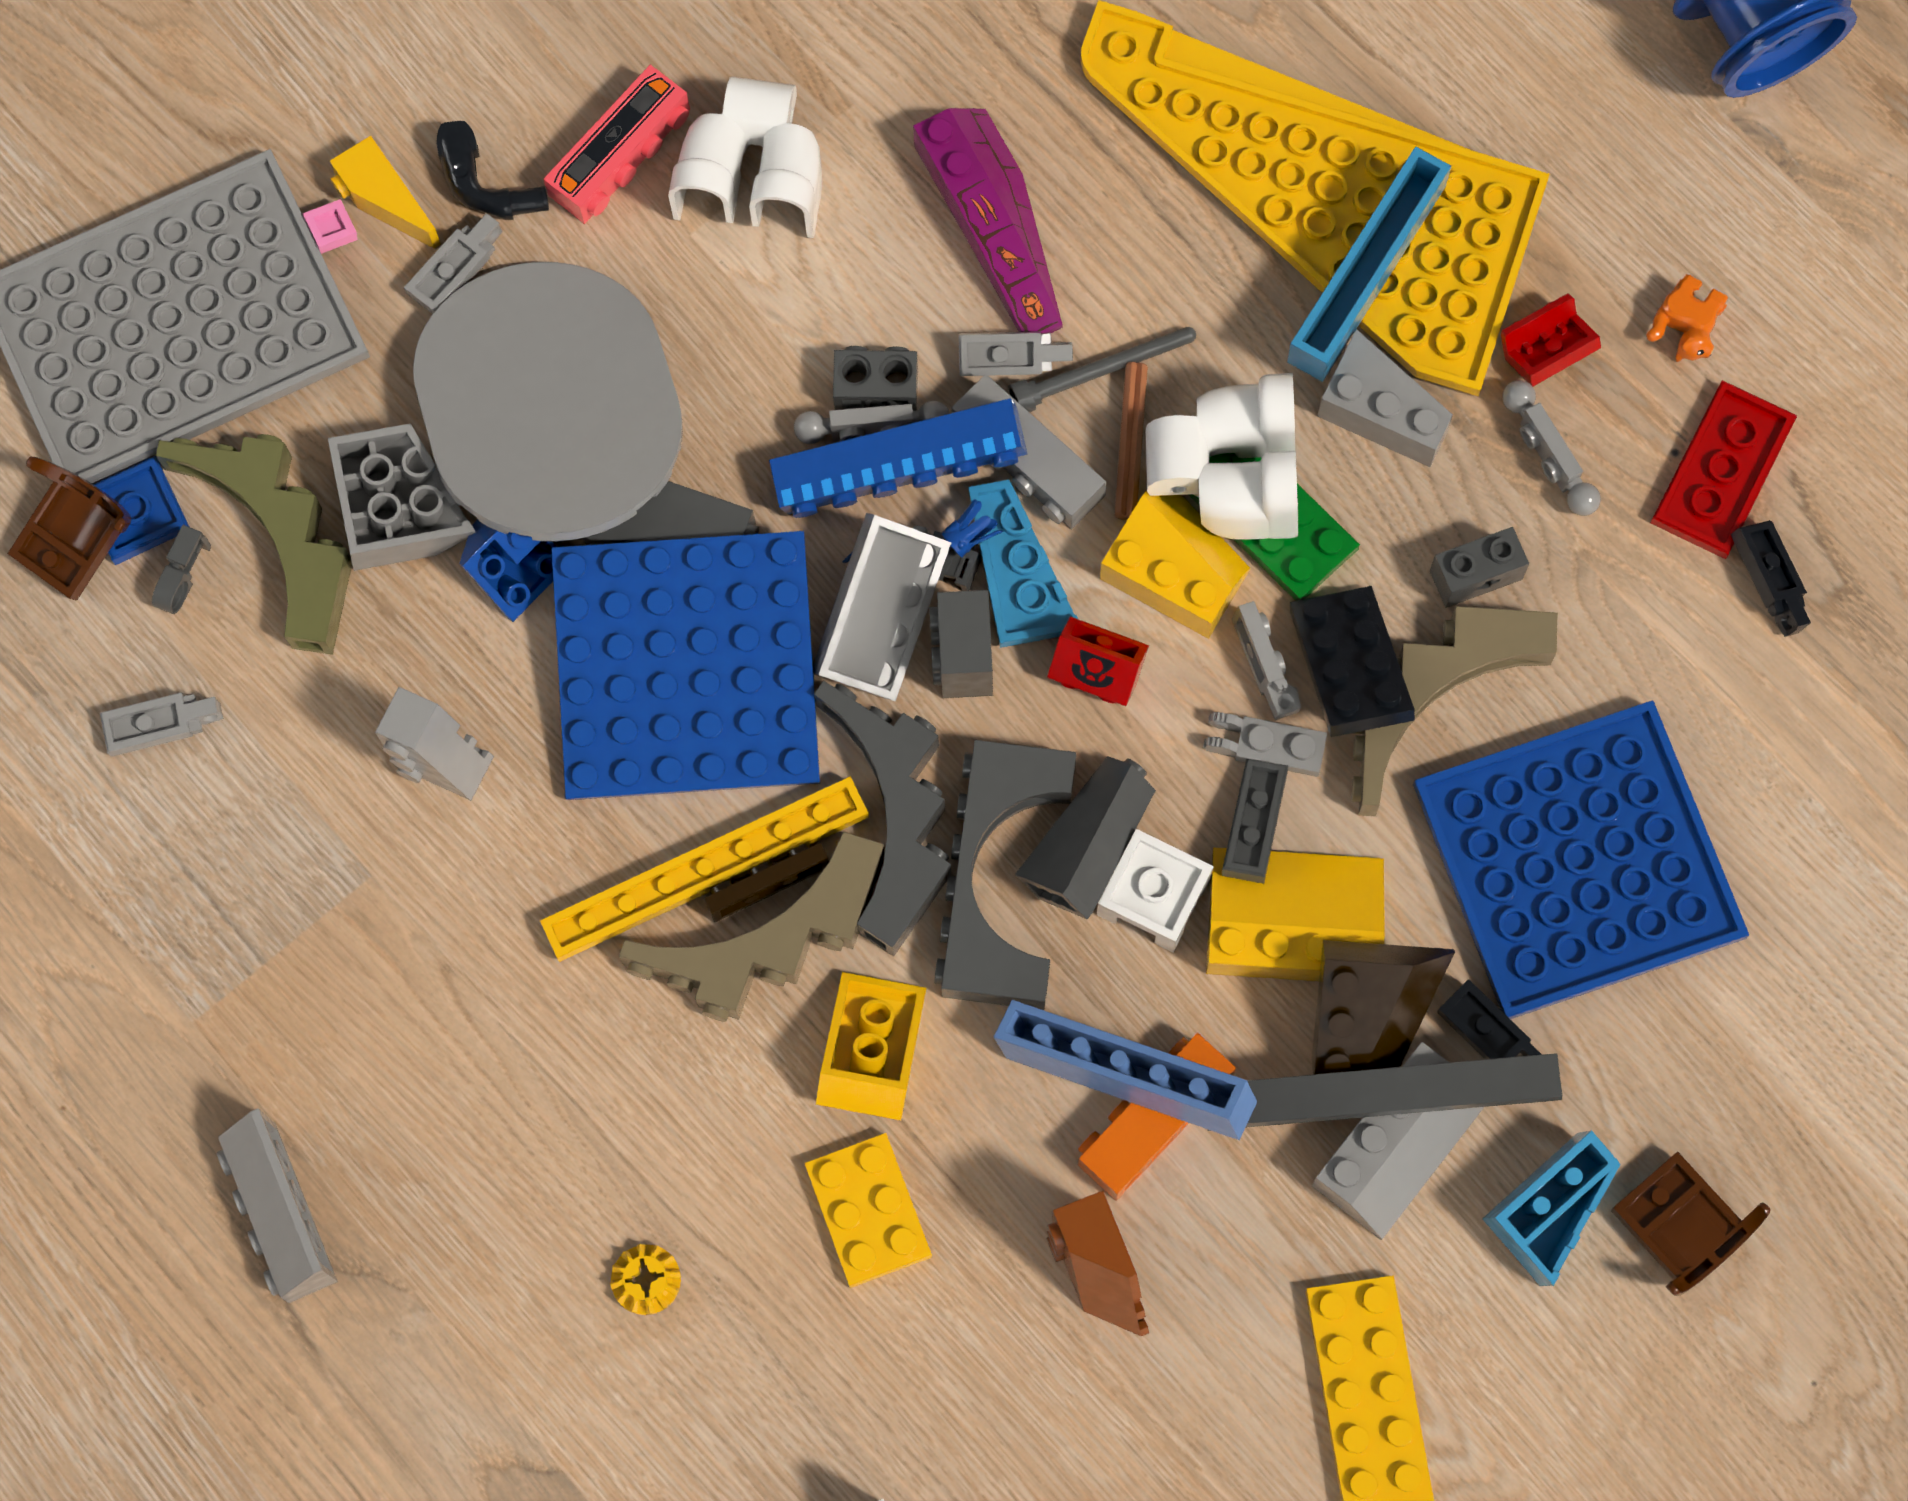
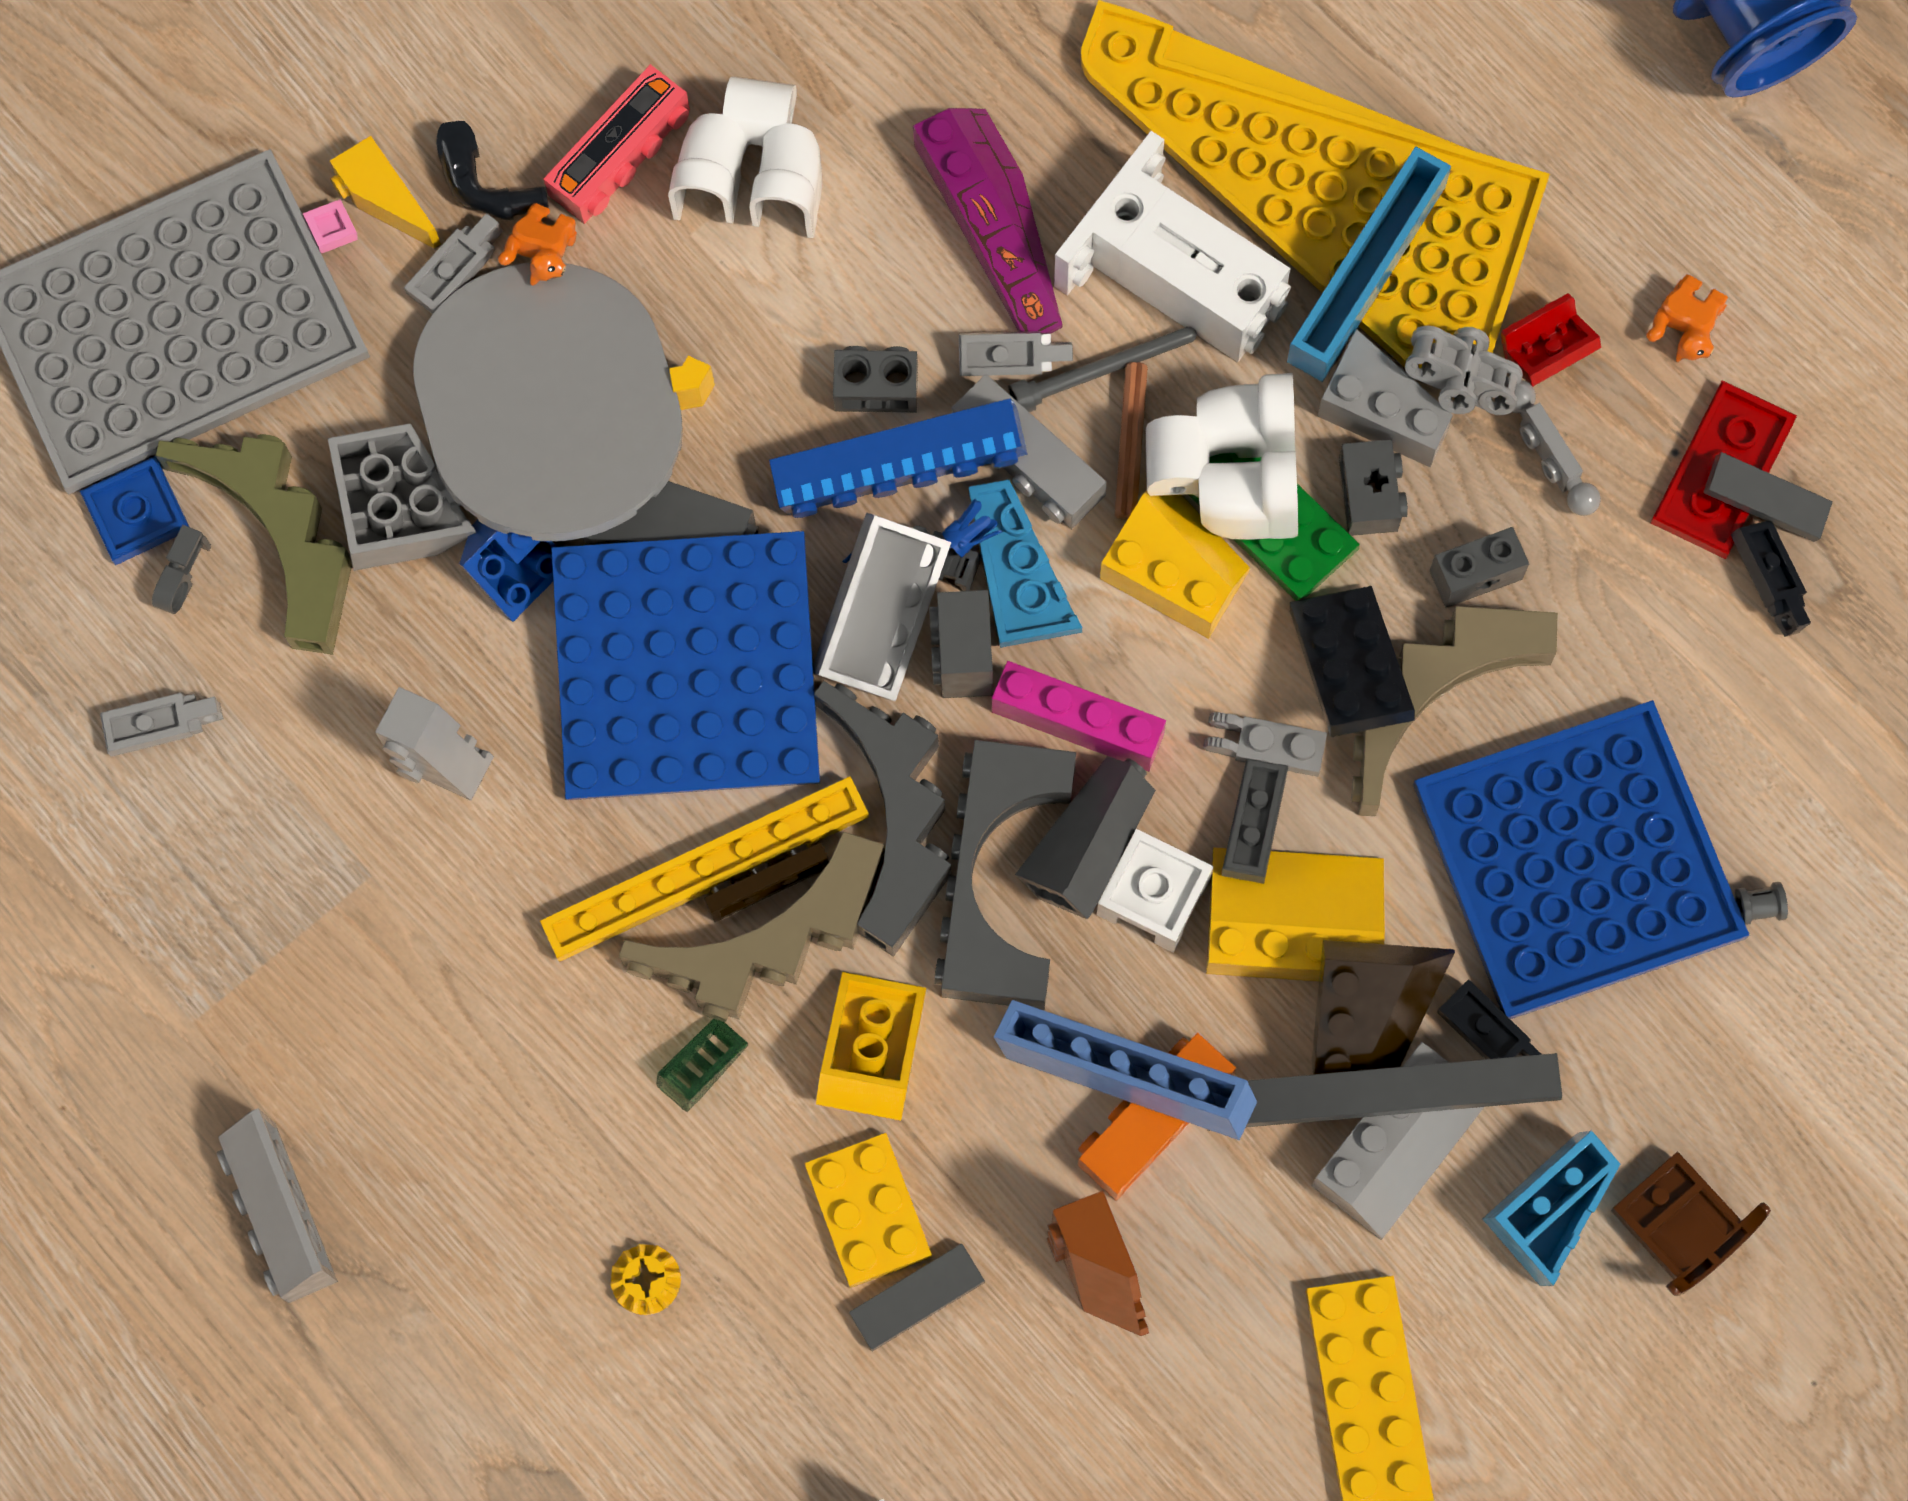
(68, 530): reddish brown piece -> none
(541, 243): none -> orange animal
(688, 1097): none -> clear green slope
(692, 383): none -> yellow piece
(853, 423): light grey plate -> none
(917, 1297): none -> dark grey tile
(1077, 715): none -> dark pink brick
(1097, 661): red brick -> none
(1175, 257): none -> white brick
(1265, 663): light grey hinge -> none
(1377, 464): none -> dark grey brick
(1464, 370): none -> light grey axle
(1762, 903): none -> dark grey bush
(1768, 497): none -> dark grey tile

